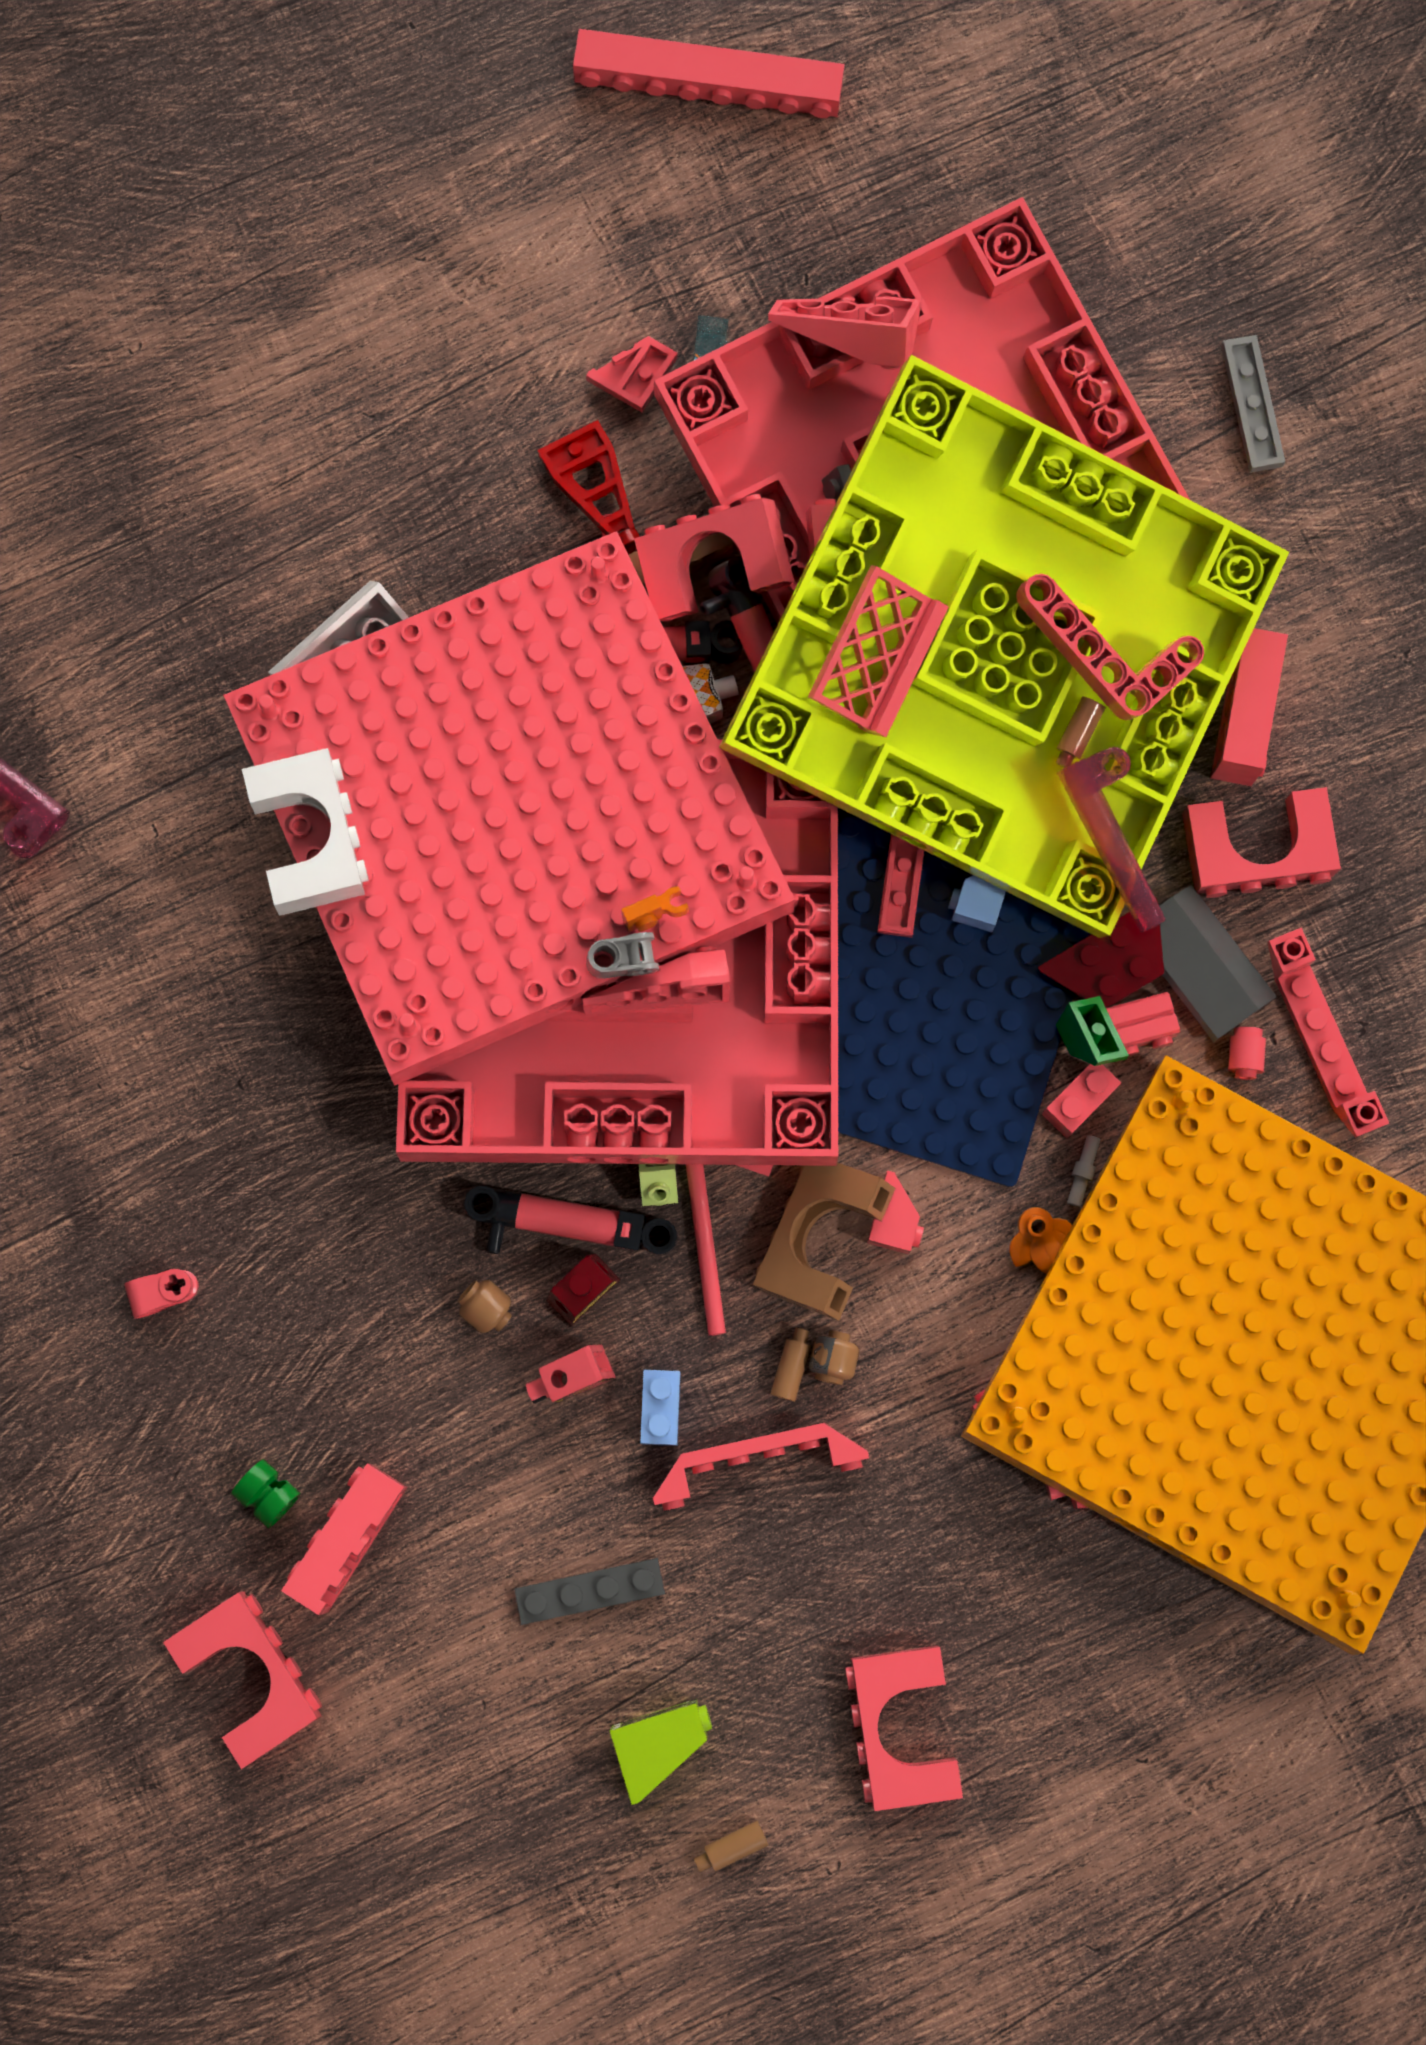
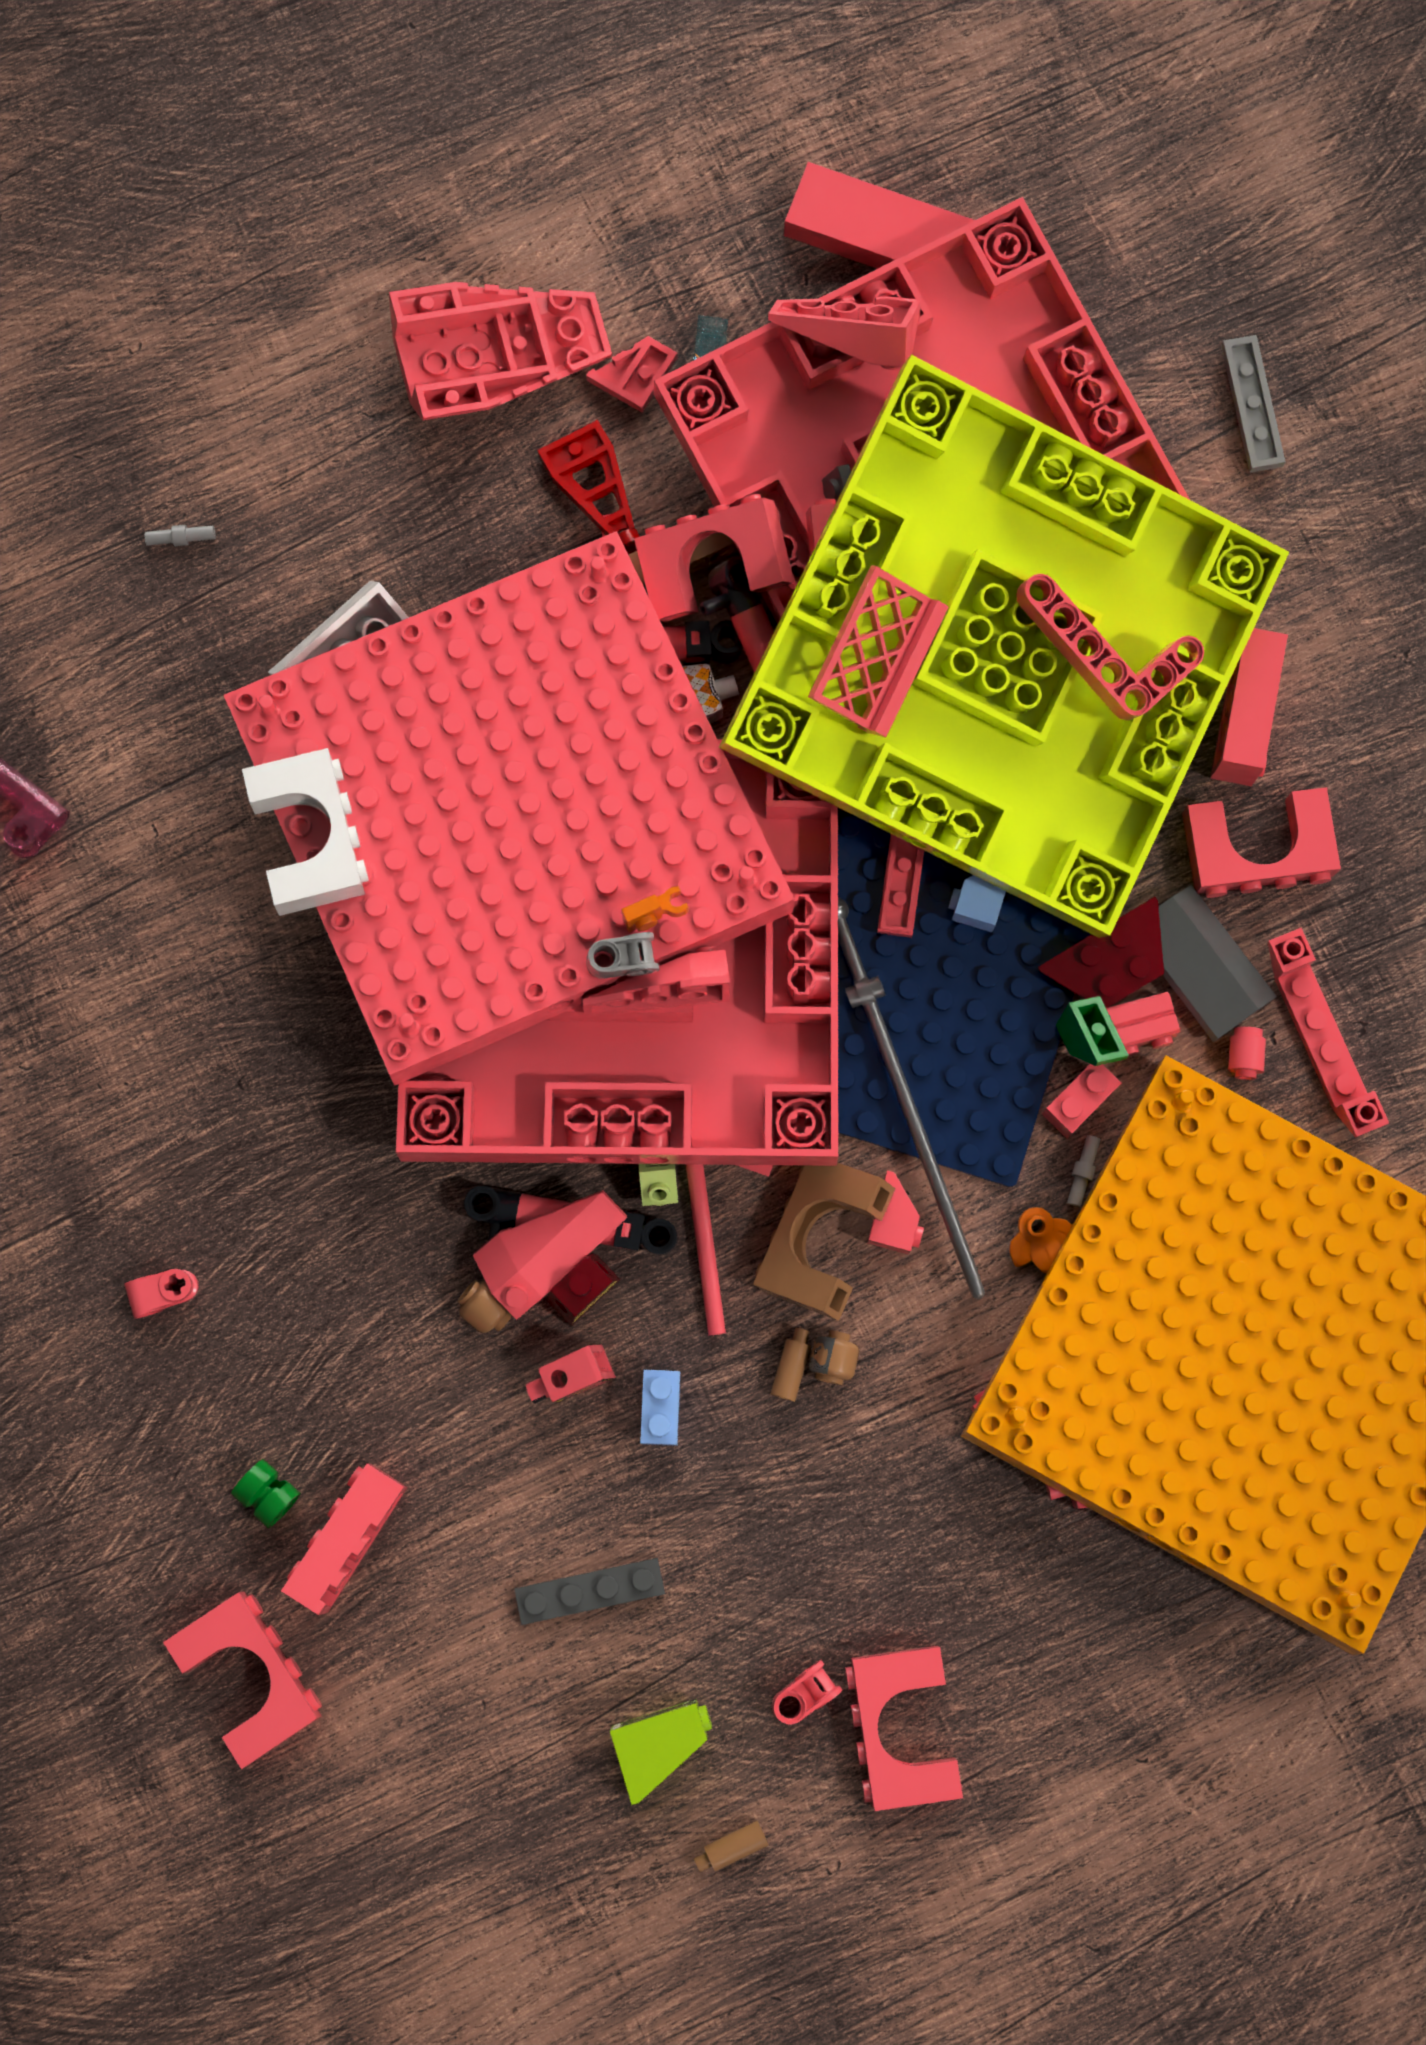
(180, 535): none -> light grey bar
(488, 345): none -> coral wedge
(533, 1257): none -> coral wedge
(708, 73): coral brick -> none
(807, 1693): none -> coral piece
(841, 1452): coral slope -> none
(862, 218): none -> coral brick
(865, 993): none -> flat silver bar
(1079, 731): nougat cylinder -> none
(1084, 787): clear pink axle -> none

